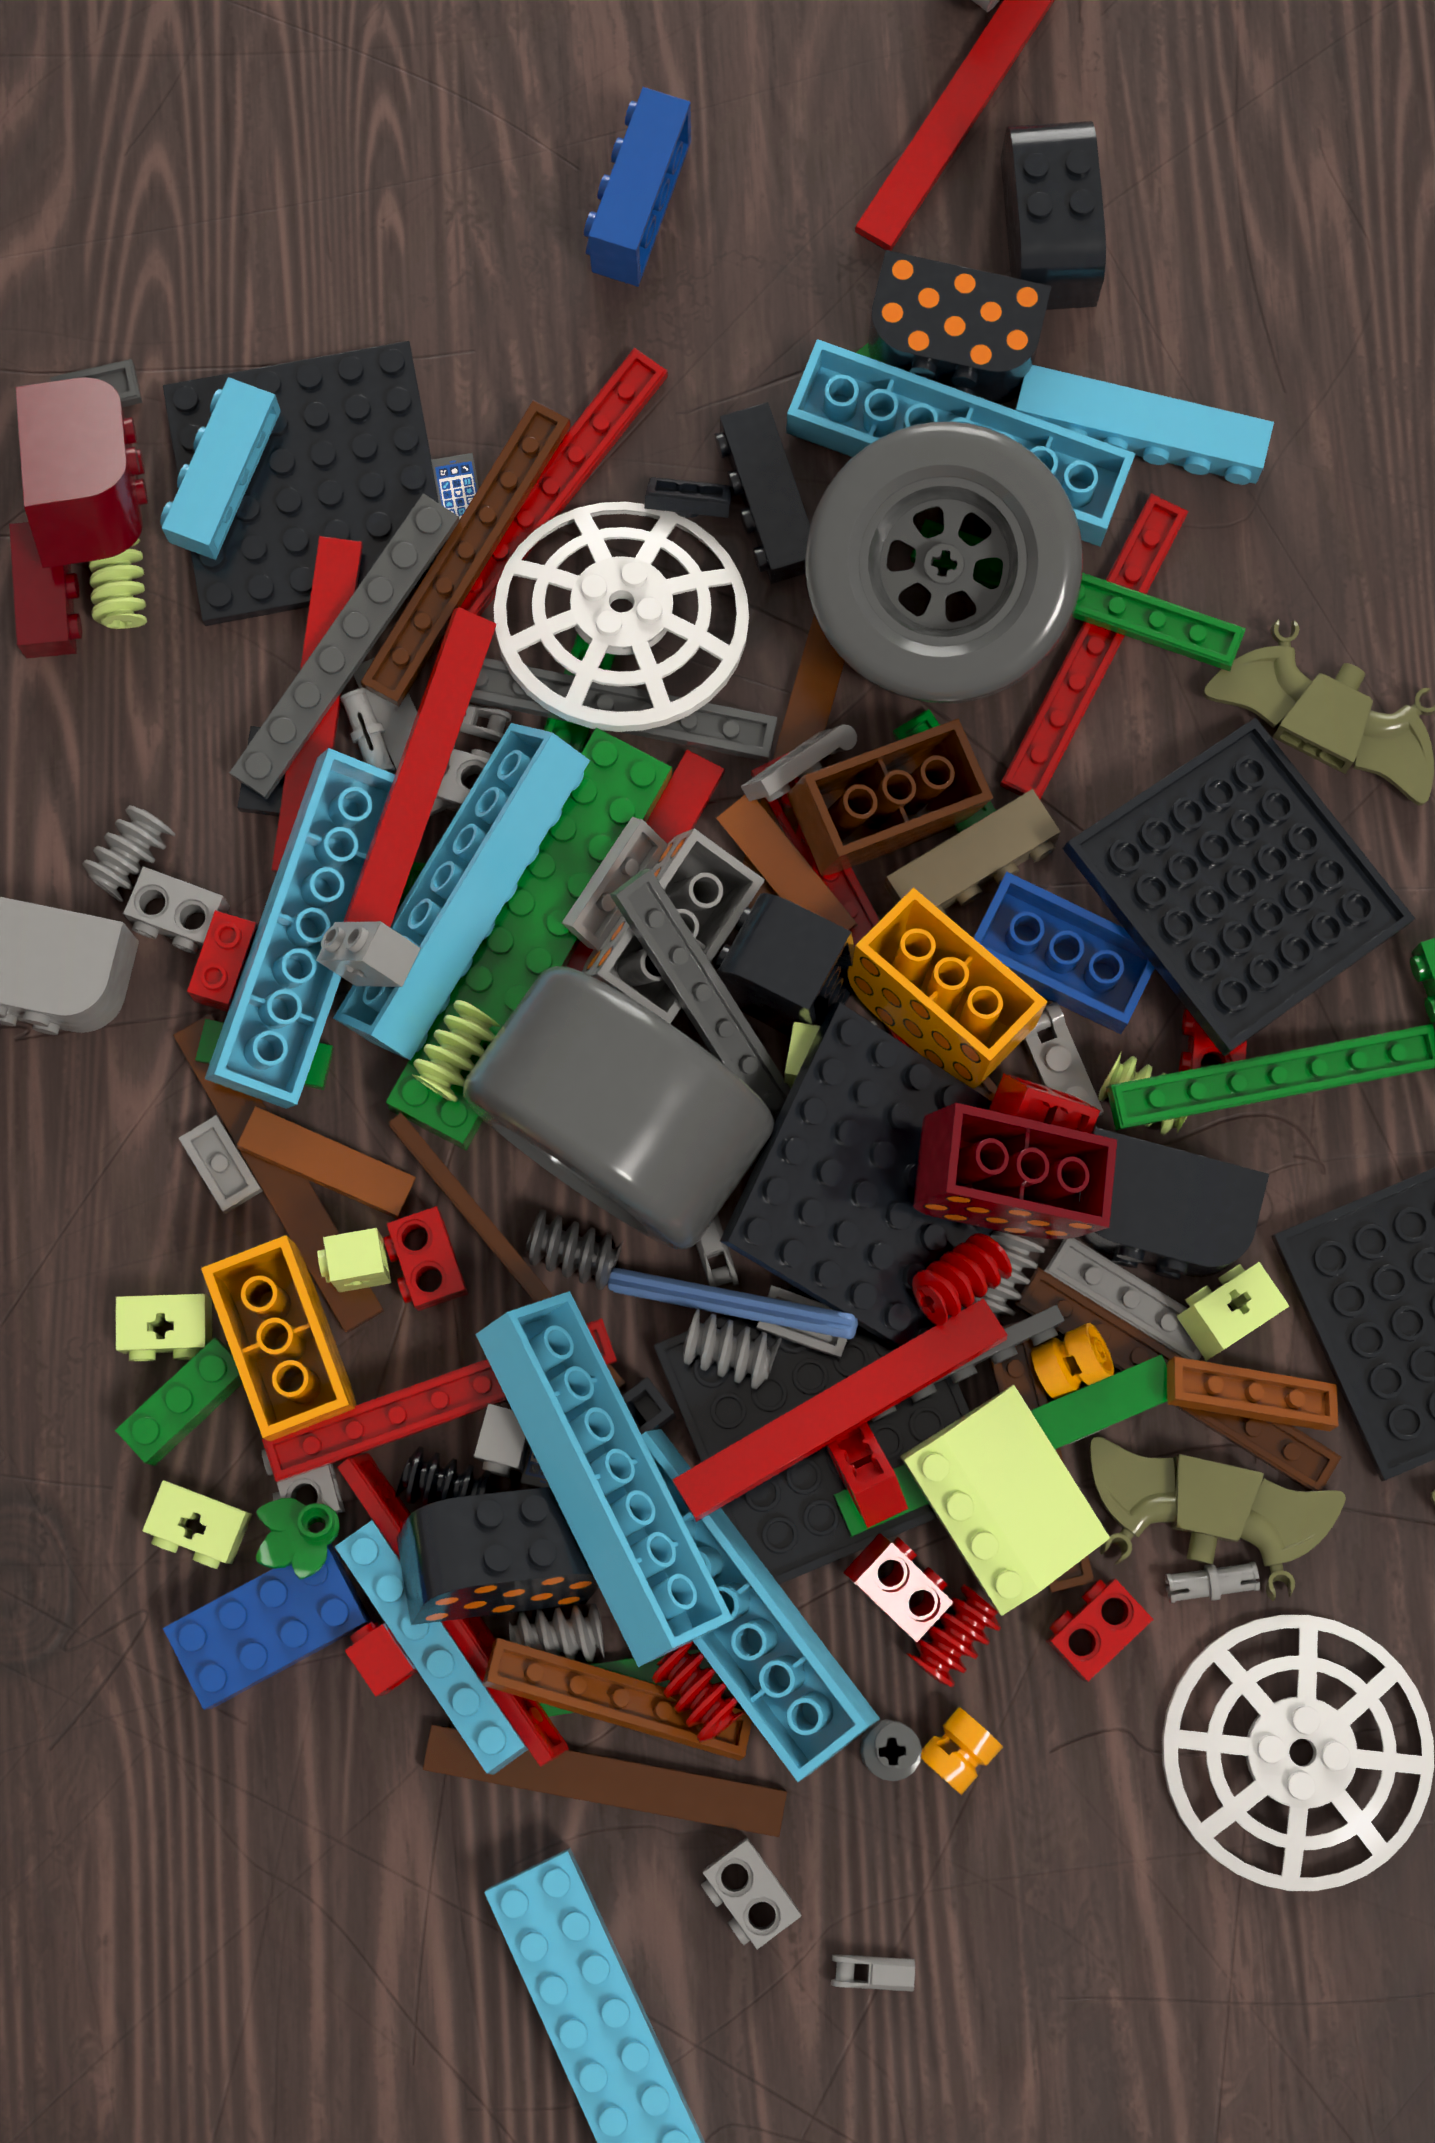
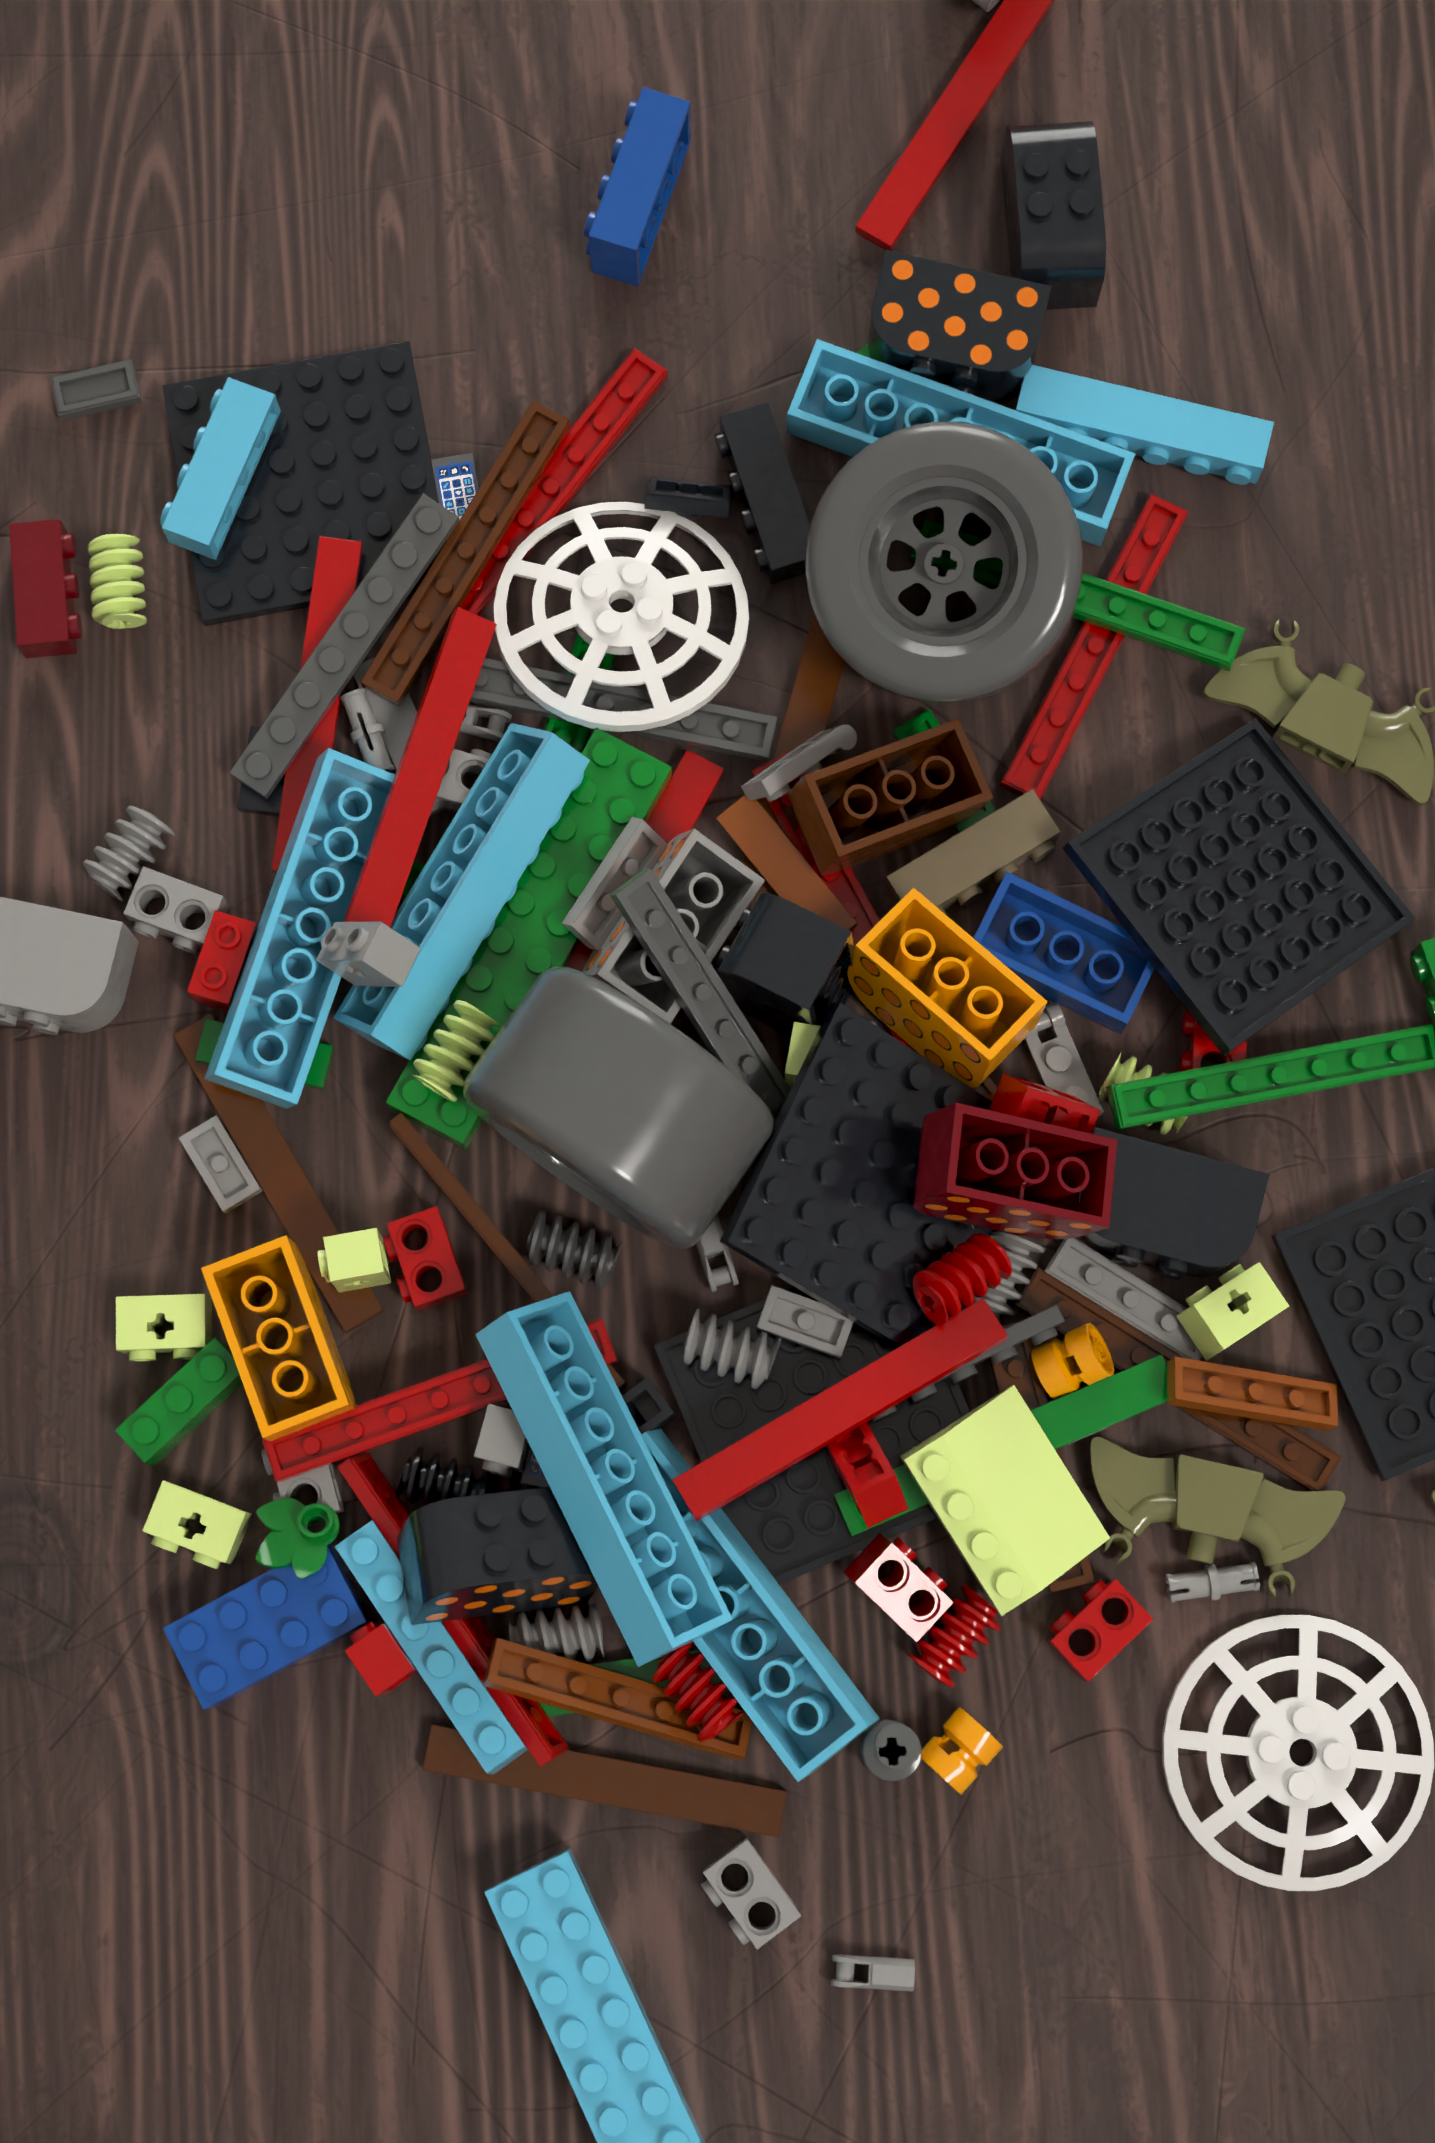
(79, 470): brick -> none
(326, 1162): dark orange tile -> none
(733, 1303): medium blue axle -> none

